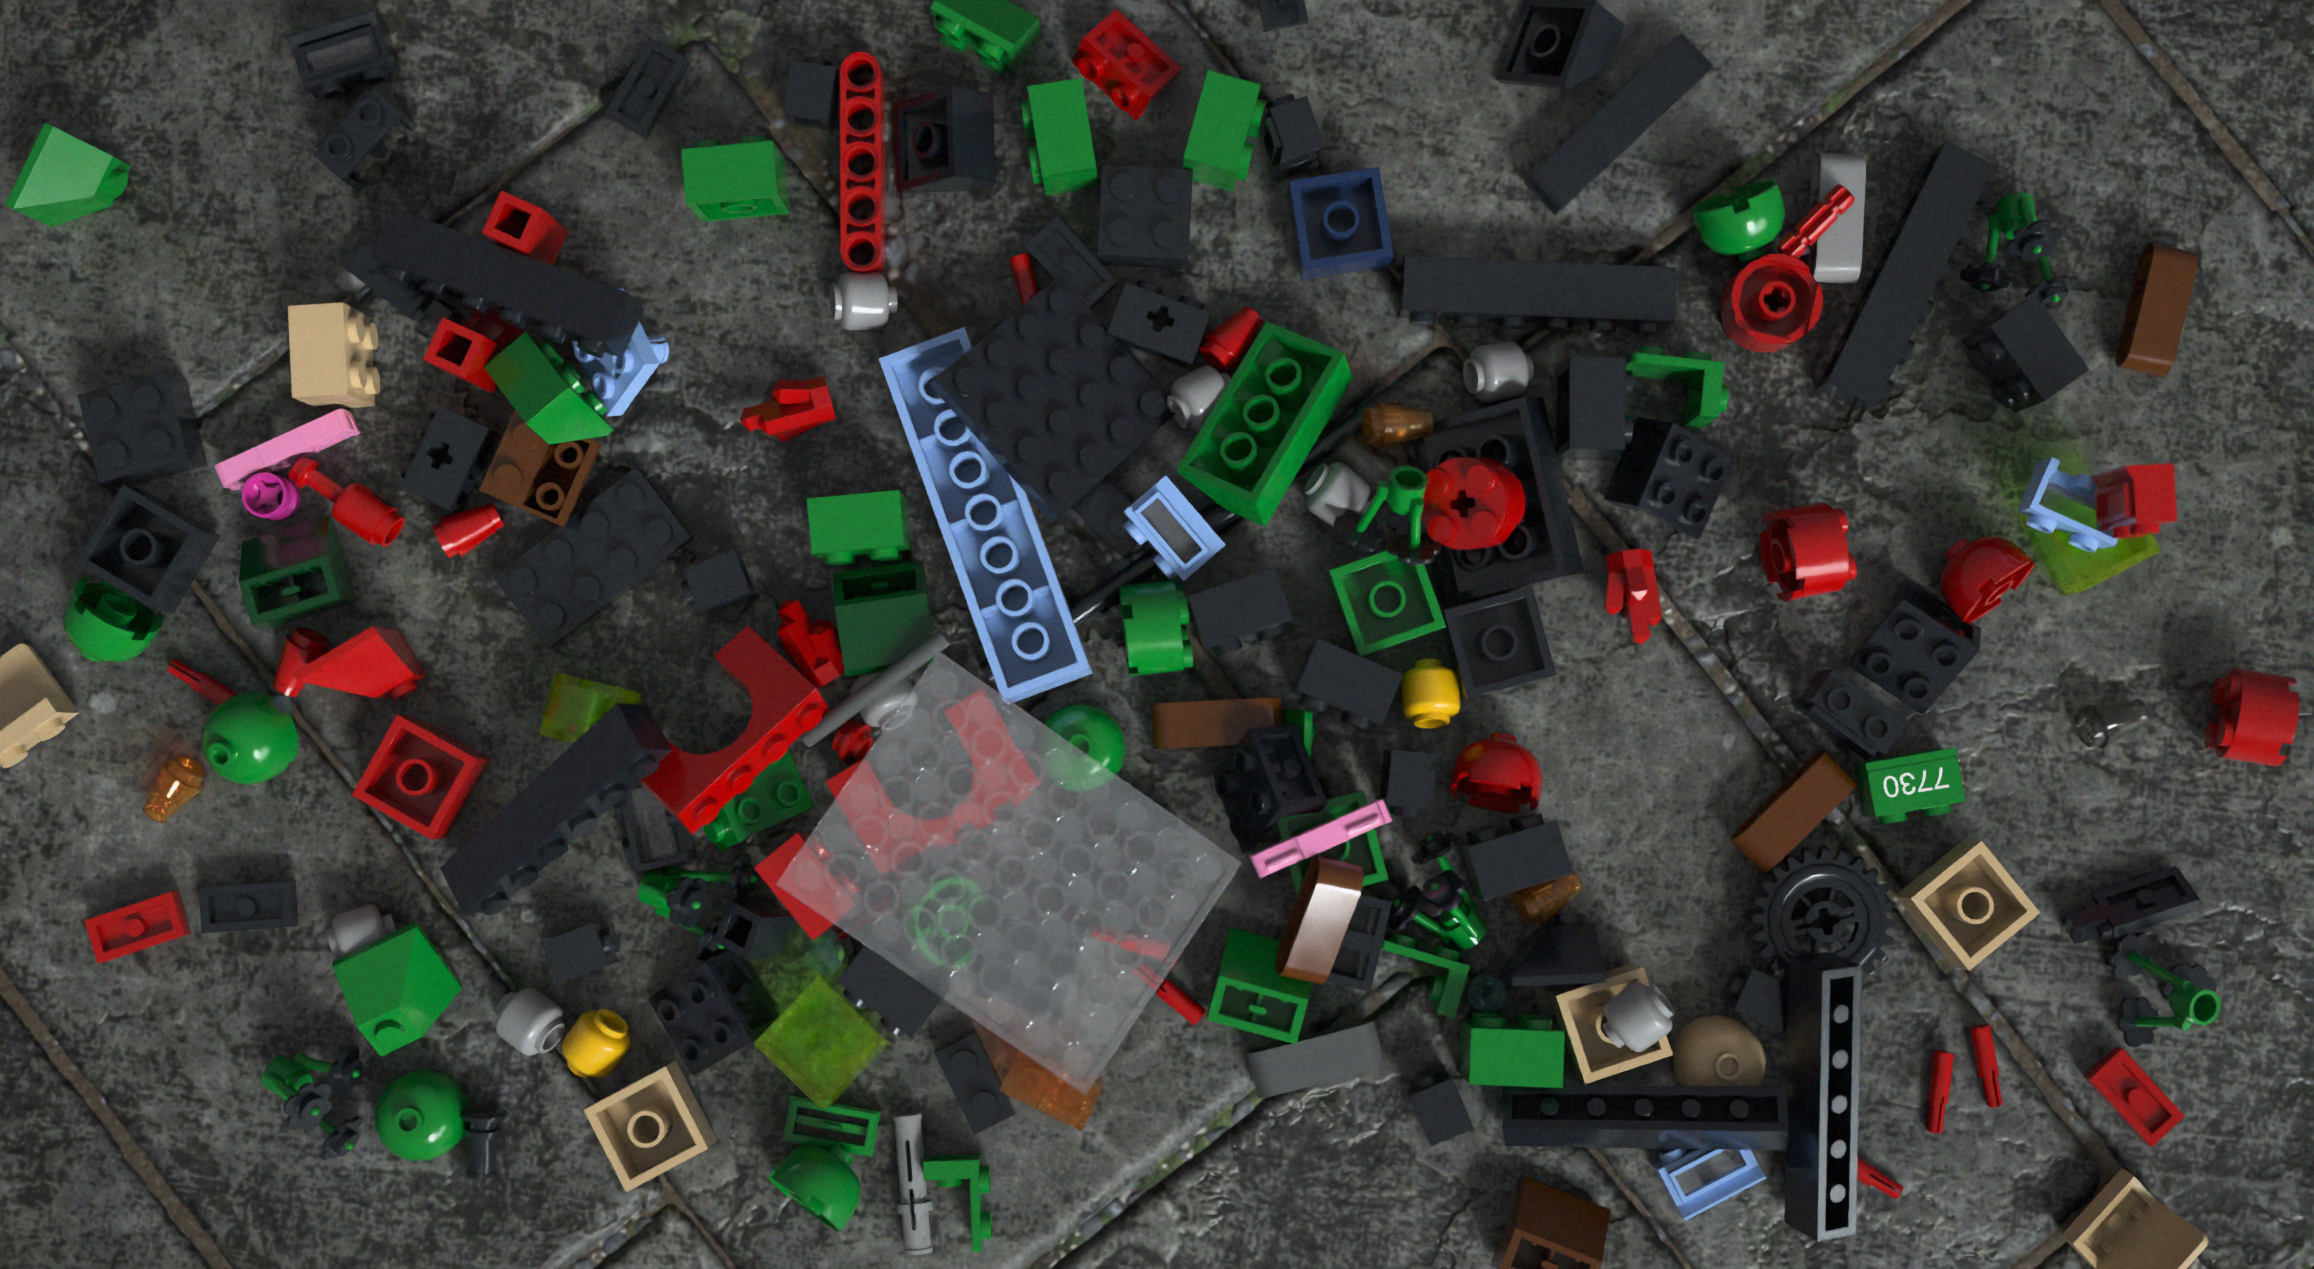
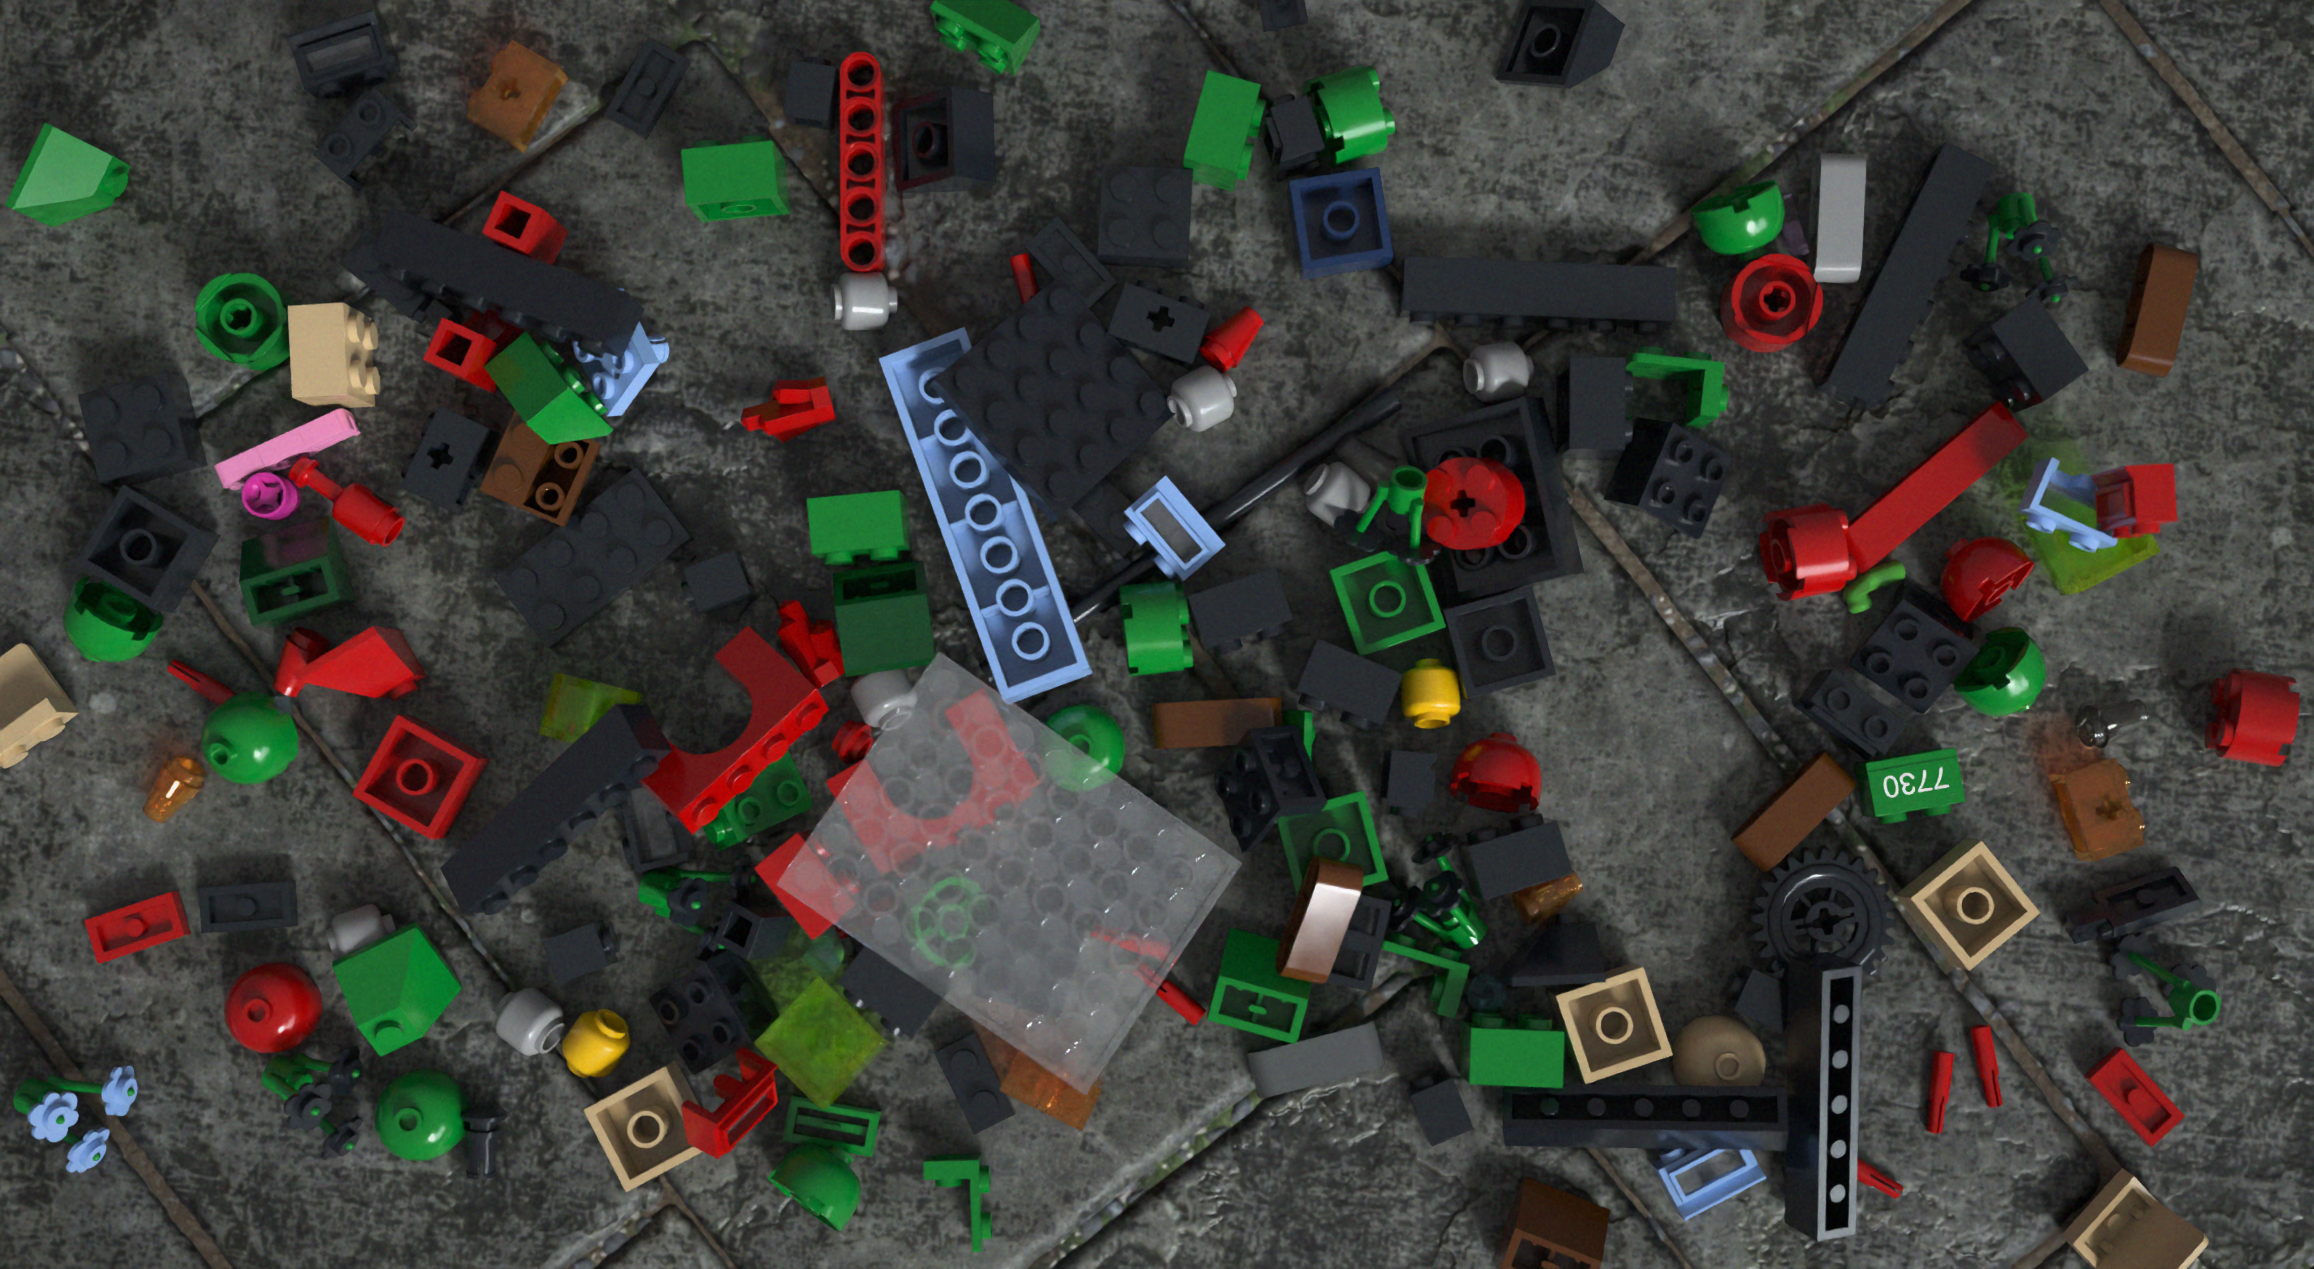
(54, 1111): none -> light blue plant
(222, 323): none -> green brick
(272, 1007): none -> red cylinder
(467, 529): red cone -> none
(514, 119): none -> clear orange brick
(743, 1106): none -> red window
(877, 686): dark grey bar -> none
(911, 1180): light grey pin -> none
(1062, 132): green brick -> none
(1125, 64): red bracket -> none
(1266, 422): green slope -> none
(1320, 838): bright pink piece -> none
(1349, 114): none -> green brick
(1395, 424): clear orange cone -> none
(1618, 124): black beam -> none
(1634, 590): red rock -> none
(1638, 1016): light grey head -> none
(1816, 222): red axle -> none
(1875, 578): none -> bright green arm
(1932, 484): none -> red beam
(2003, 674): none -> green cylinder
(2081, 791): none -> clear orange brick

